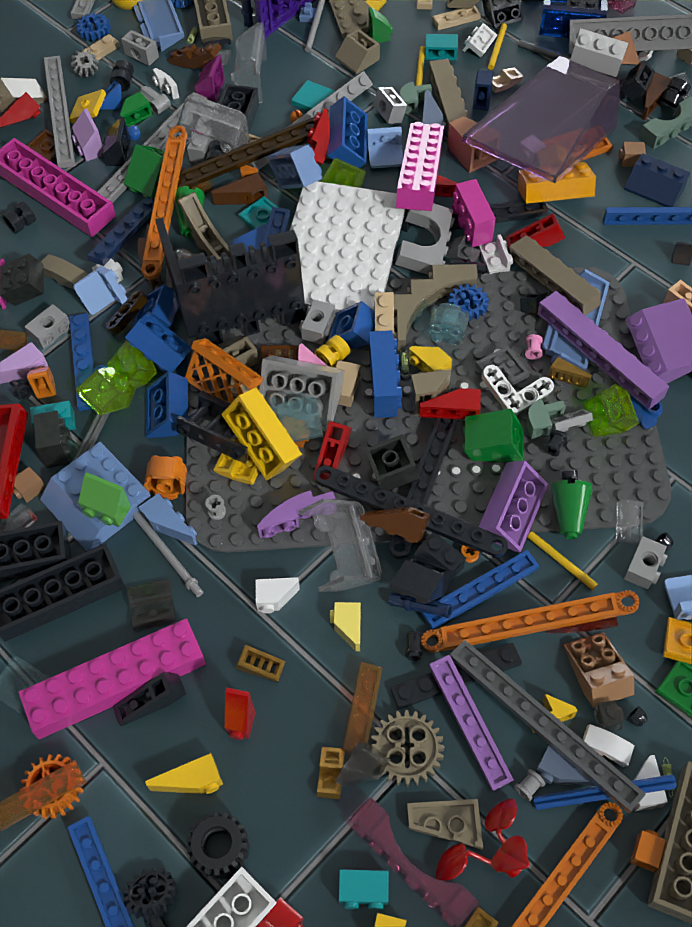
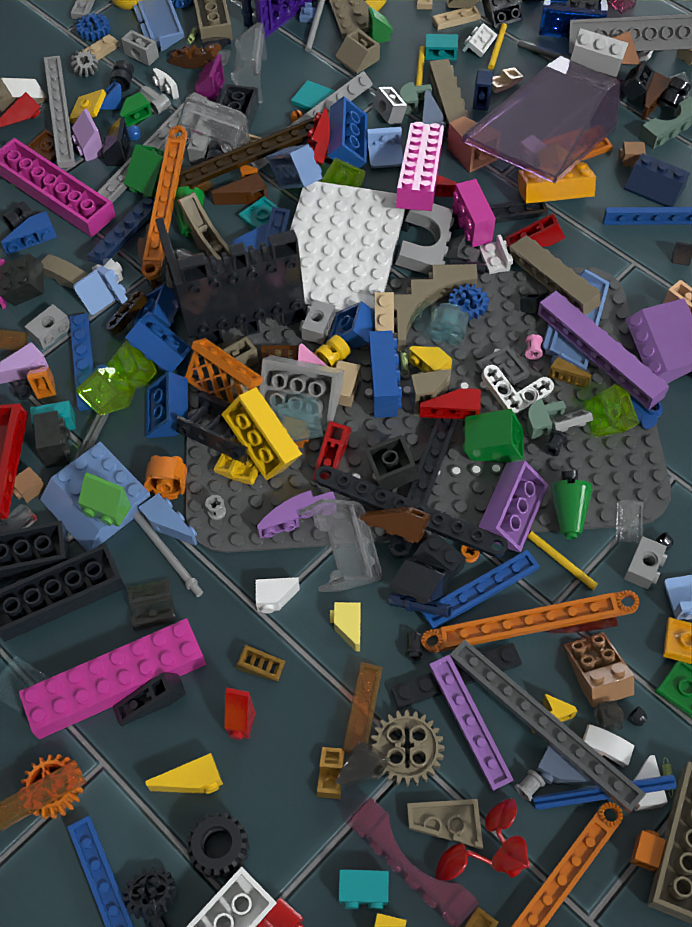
(31, 232): none -> blue slope

